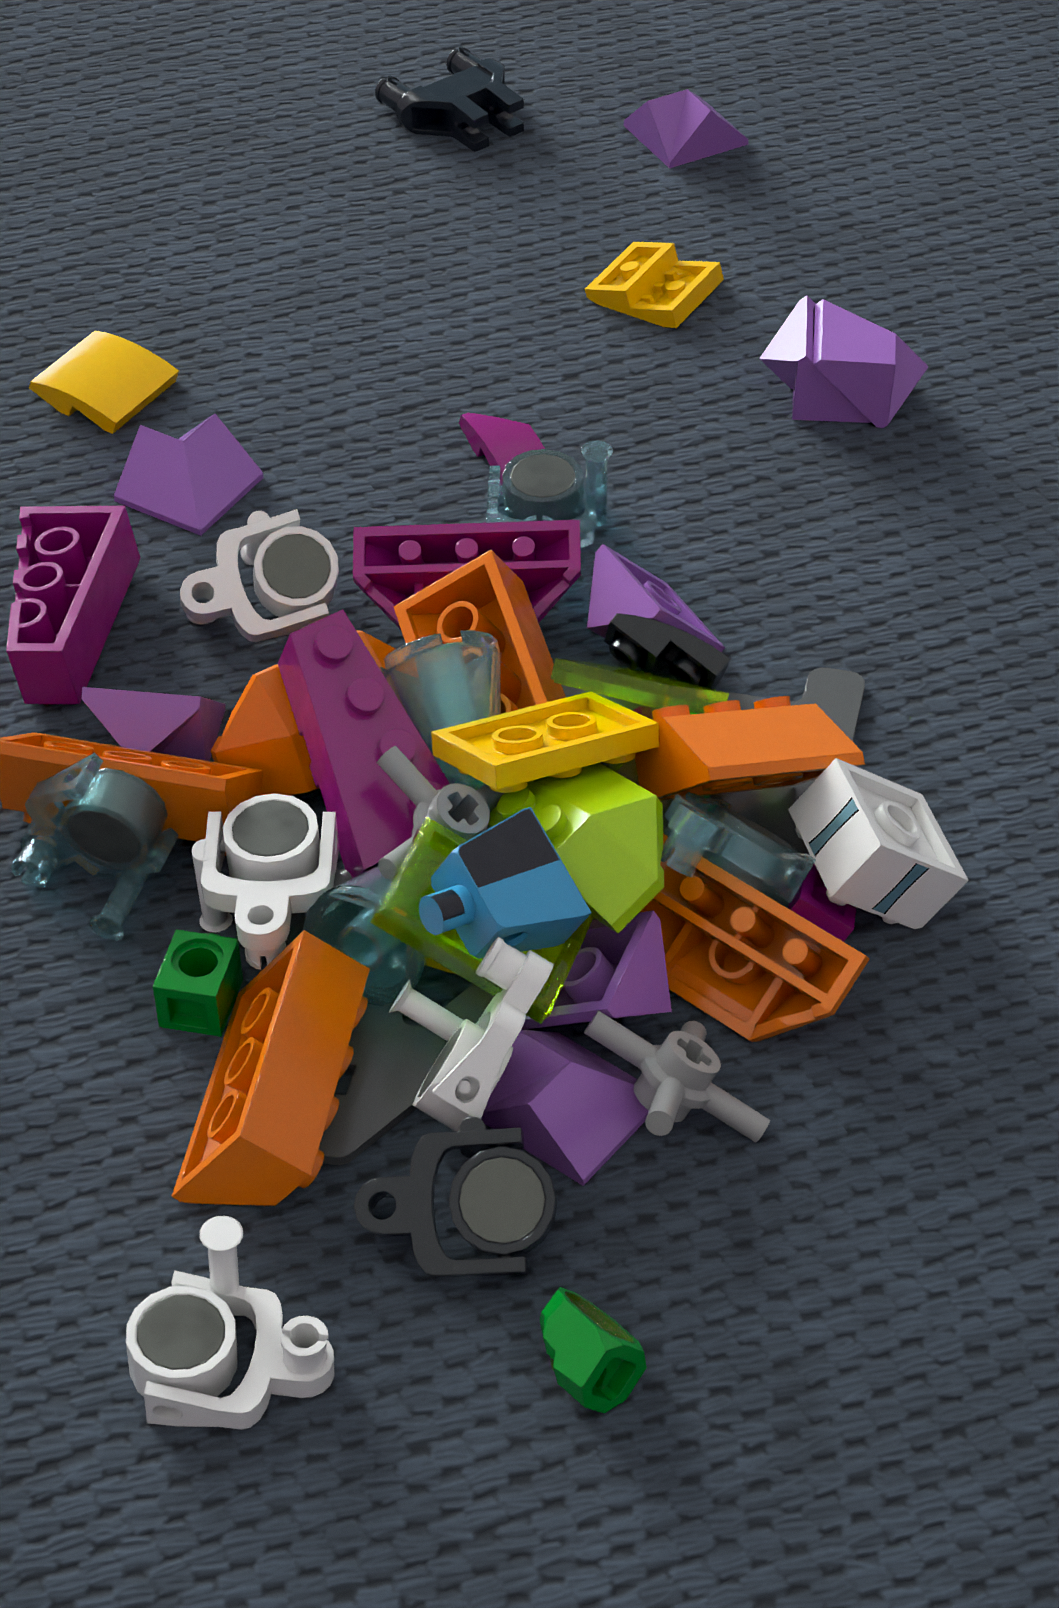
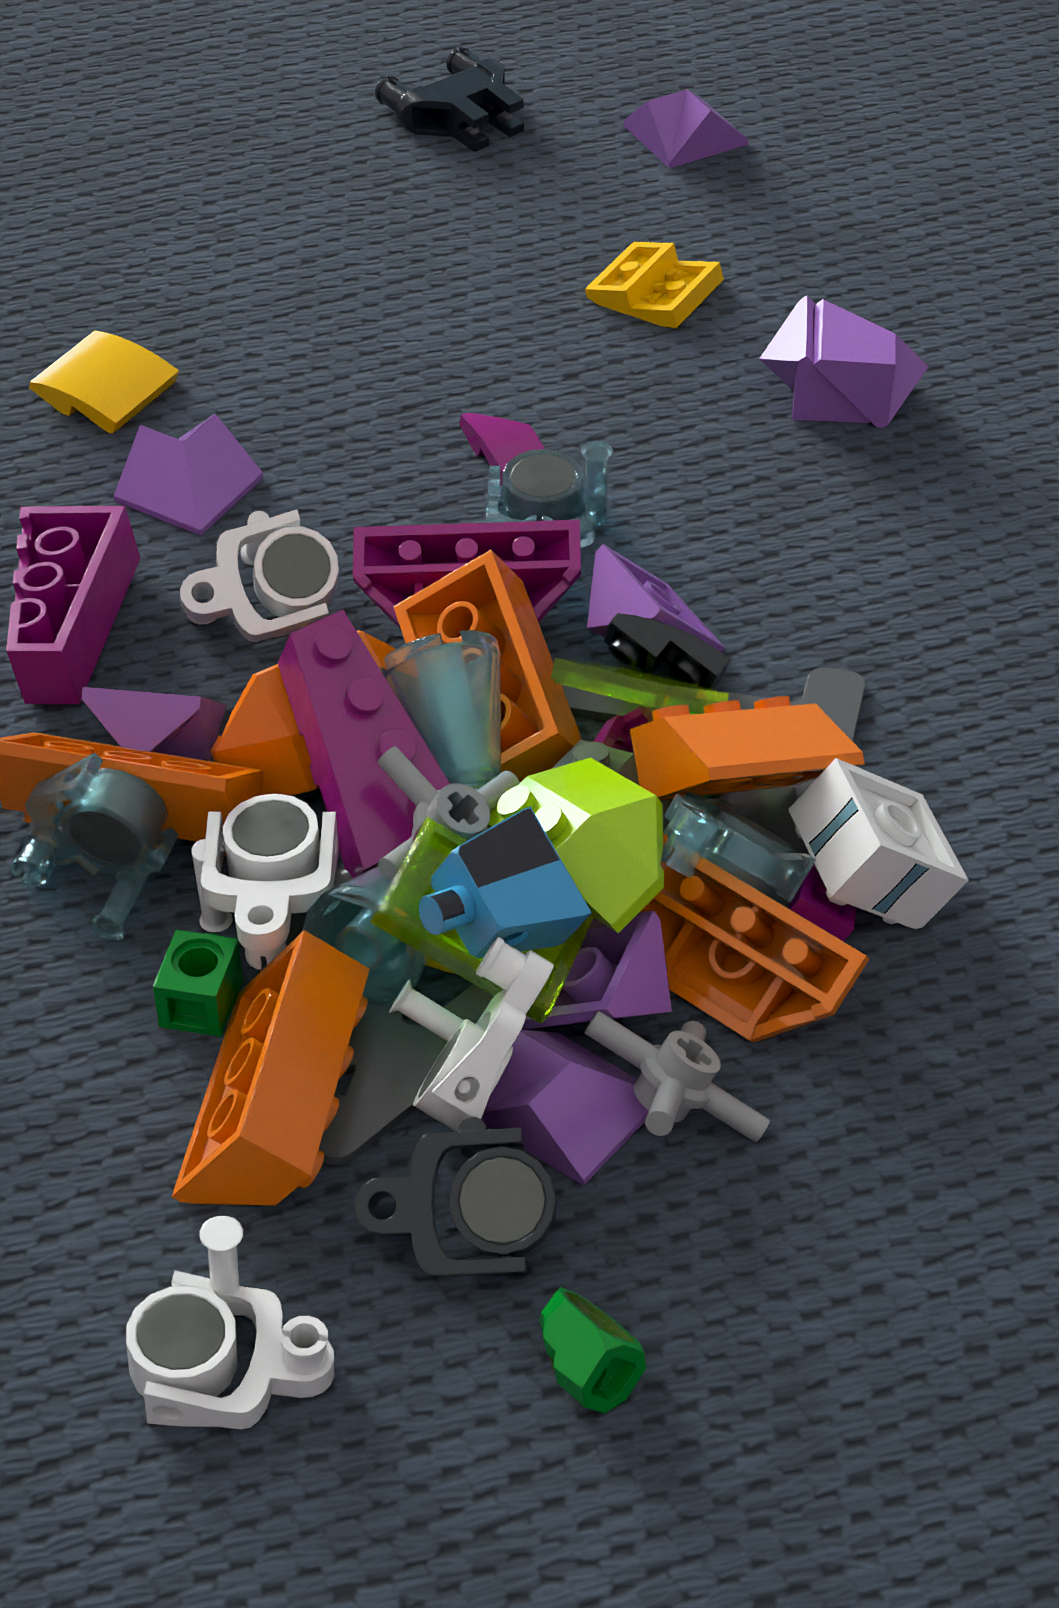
(545, 741): yellow plate -> none

